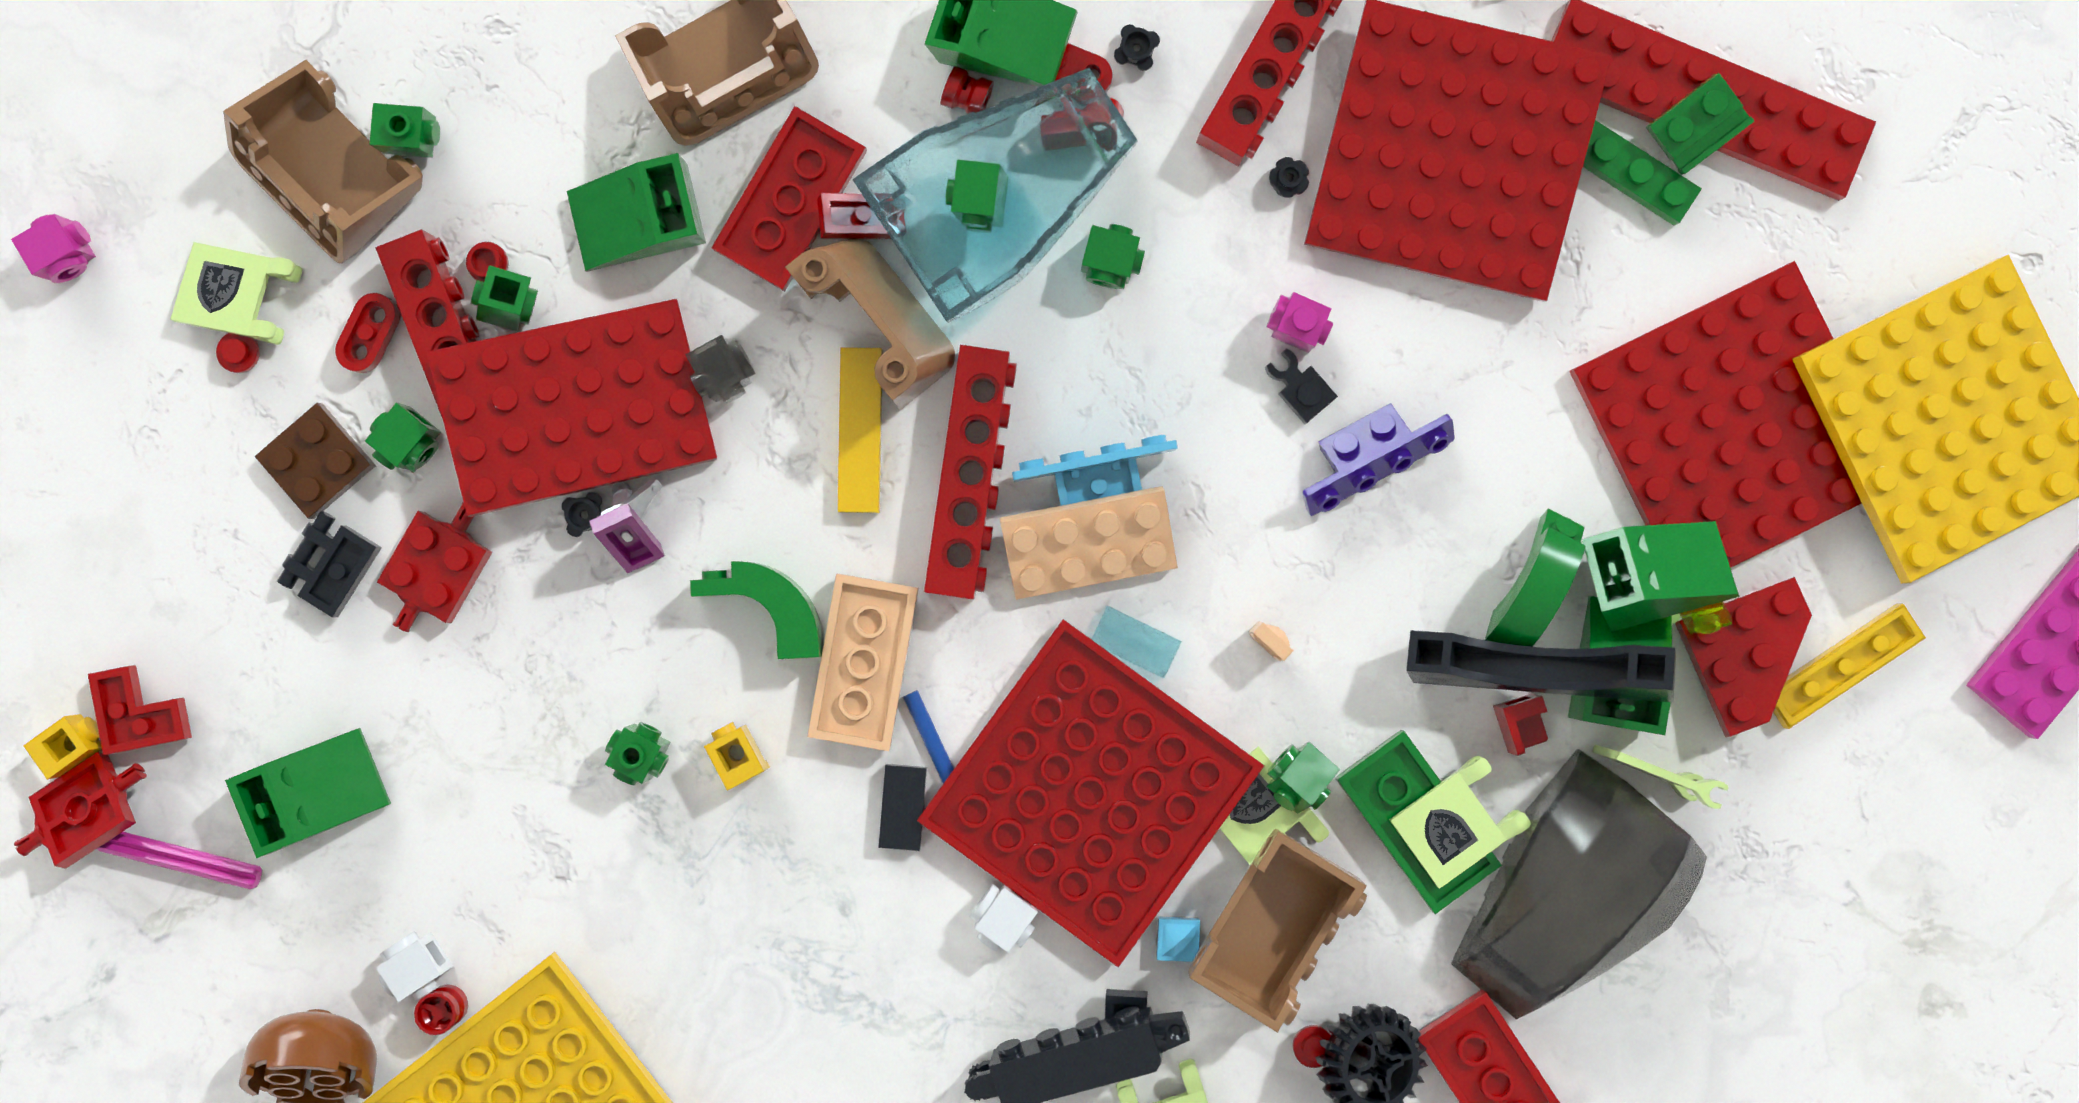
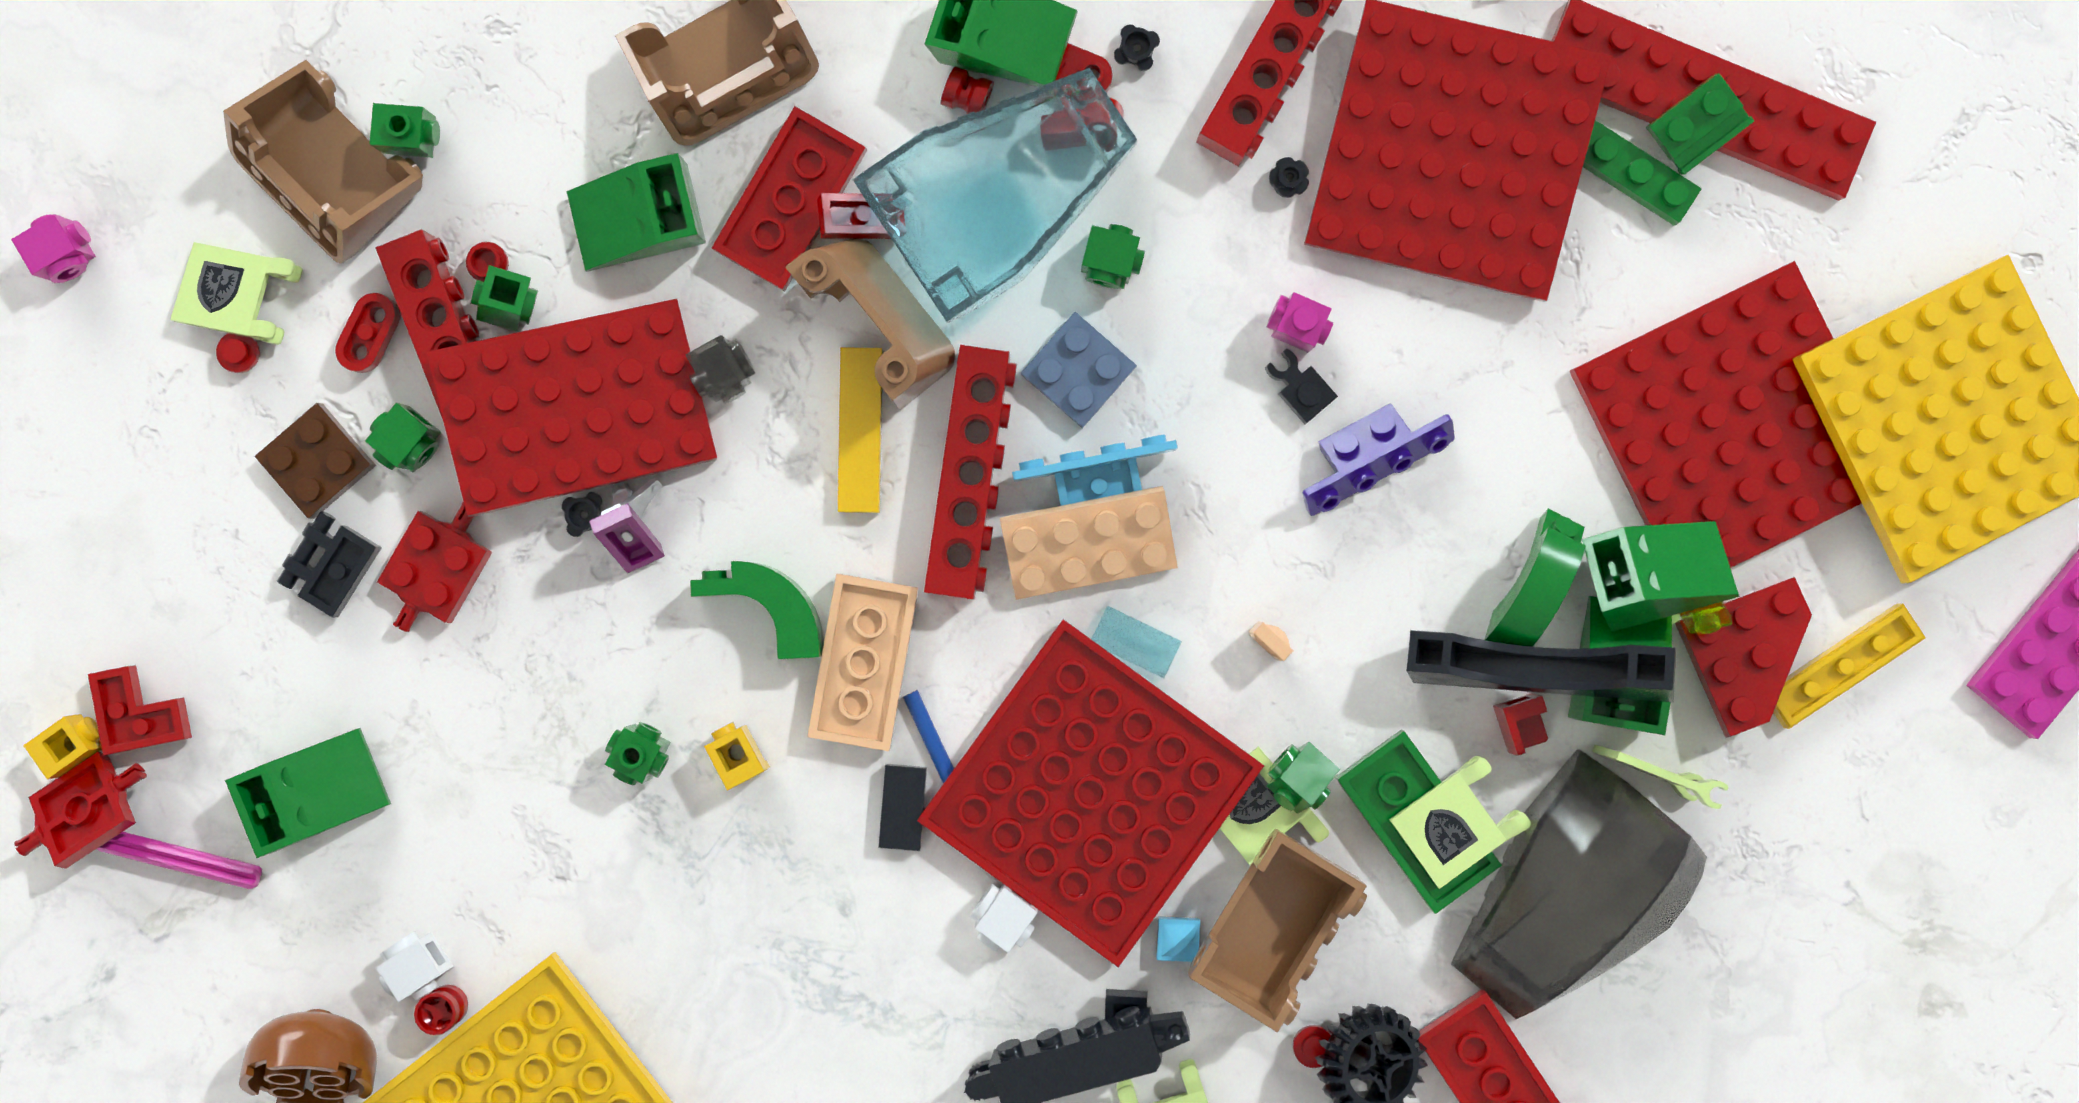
(978, 195): green brick -> none
(1078, 369): none -> sand blue plate

